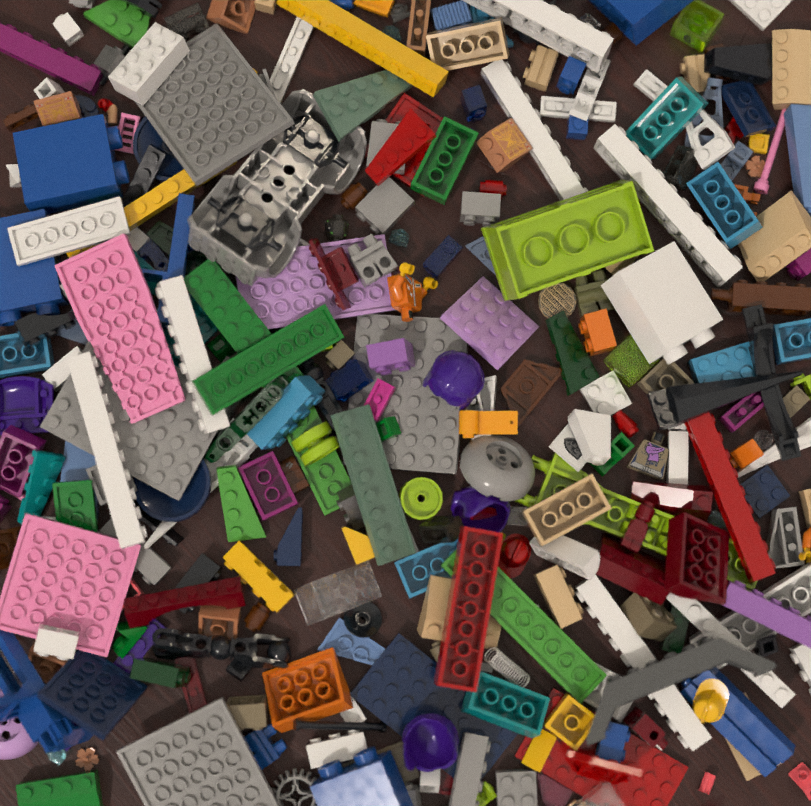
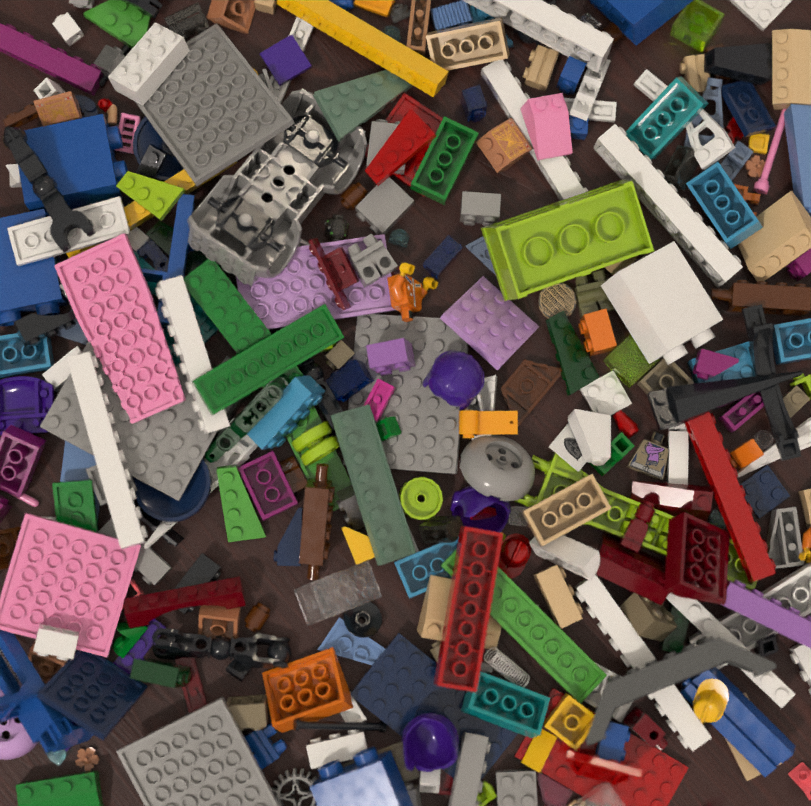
(42, 475): teal wing -> none
(46, 189): none -> black piece
(150, 193): none -> lime wing
(220, 347): green slope -> none
(258, 576): yellow wedge -> none
(285, 60): none -> dark purple tile
(315, 522): none -> reddish brown brick
(493, 186): red brick -> none
(548, 126): none -> bright pink slope
(707, 783): coral piece -> none
(711, 364): none -> magenta slope

